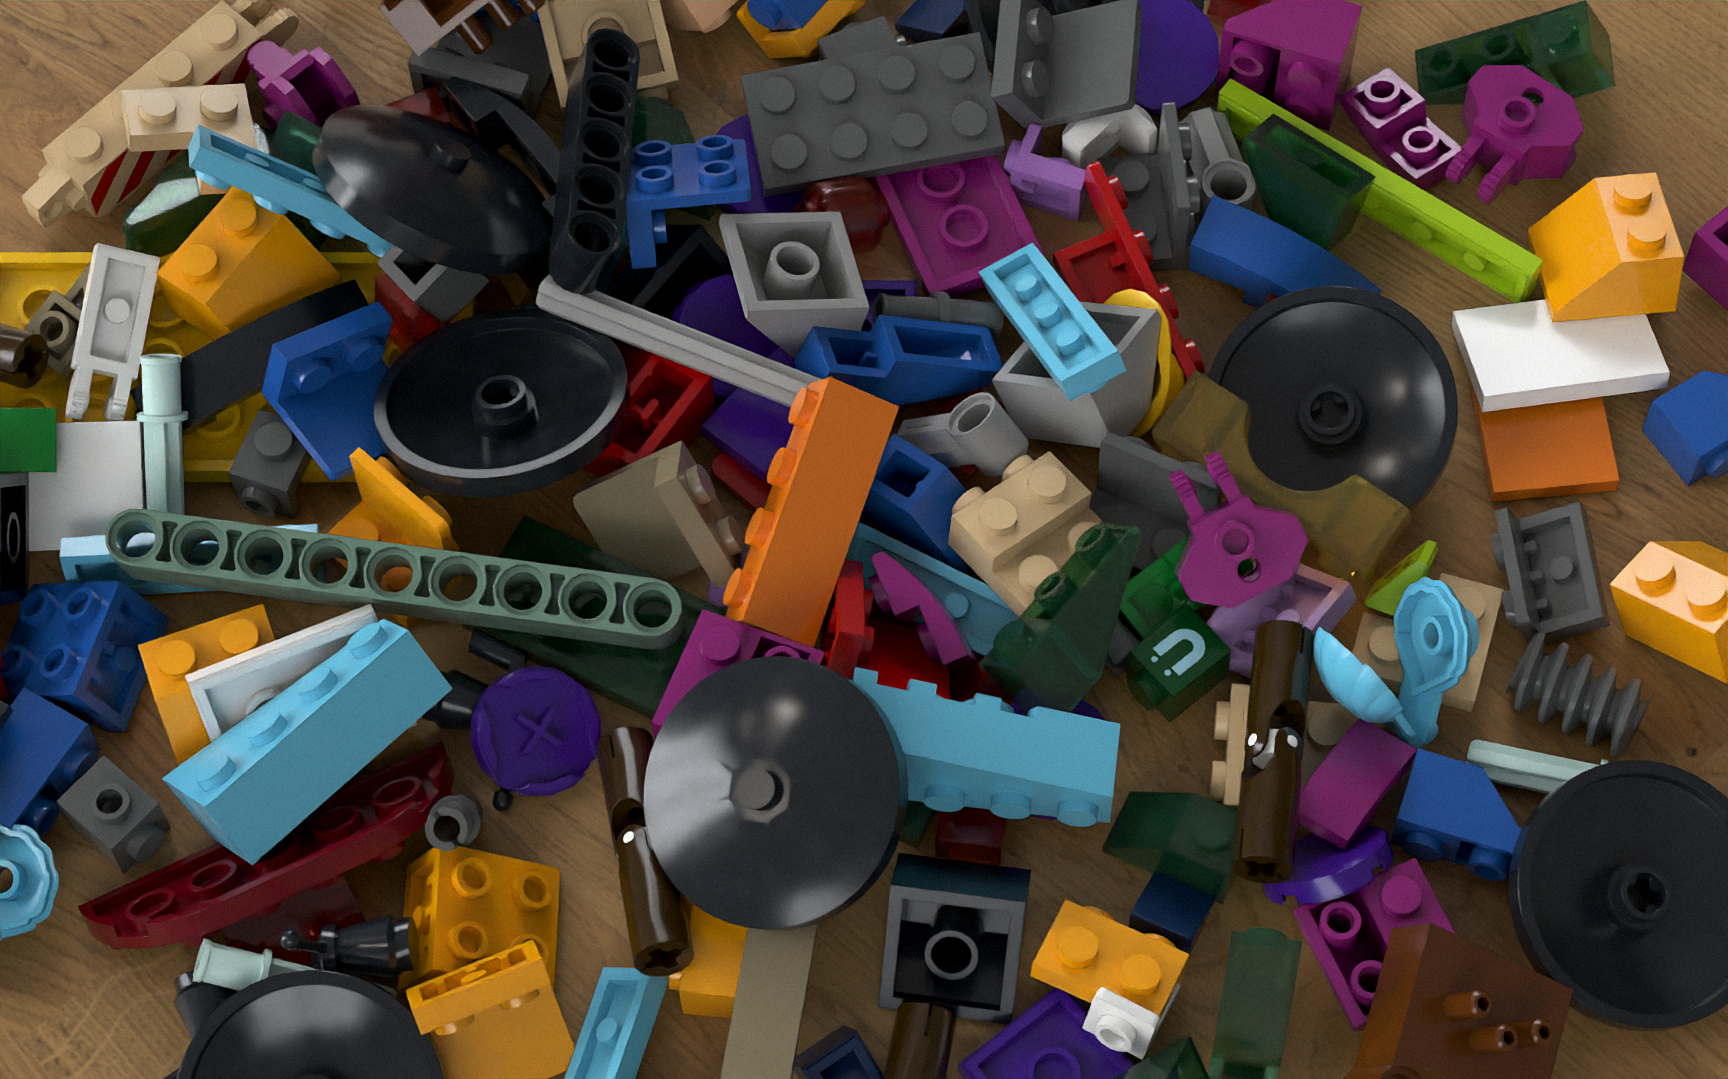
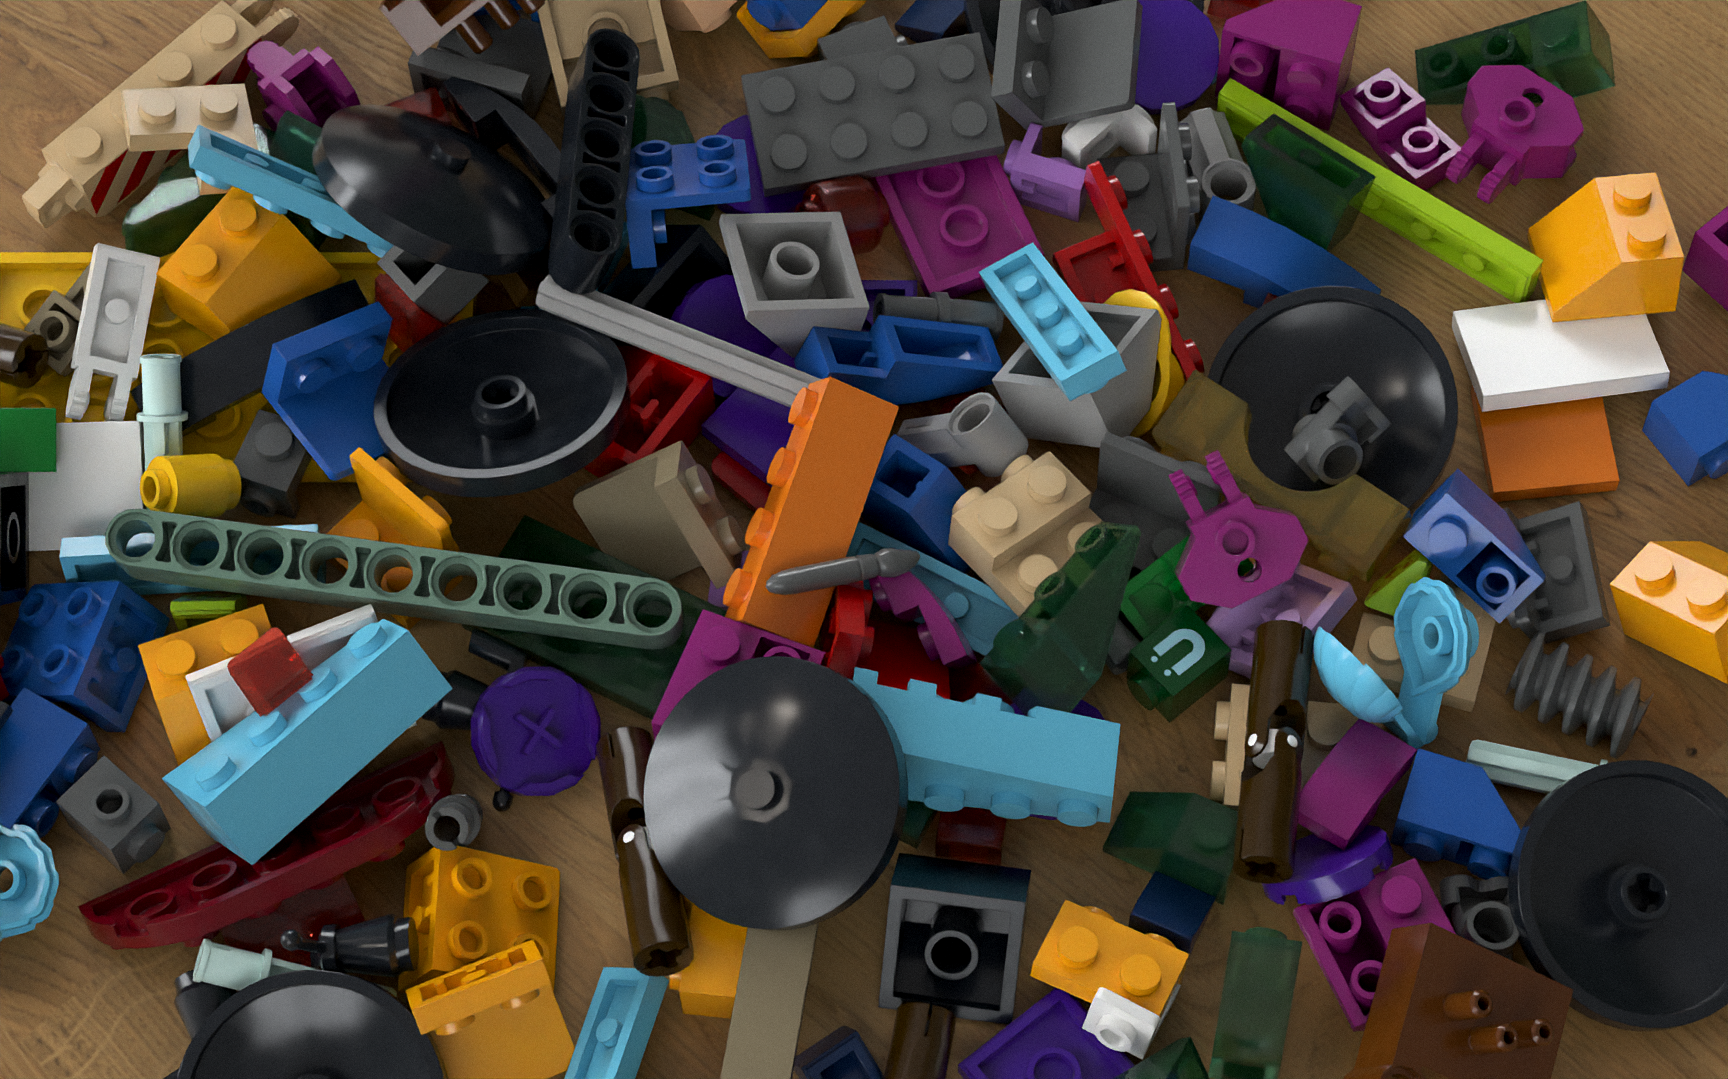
(191, 485): none -> yellow brick
(201, 608): none -> lime slope
(269, 671): none -> clear red slope
(826, 574): none -> dark grey piece
(1330, 441): none -> dark grey plate
(1475, 546): none -> blue slope
(1480, 911): none -> dark grey plate

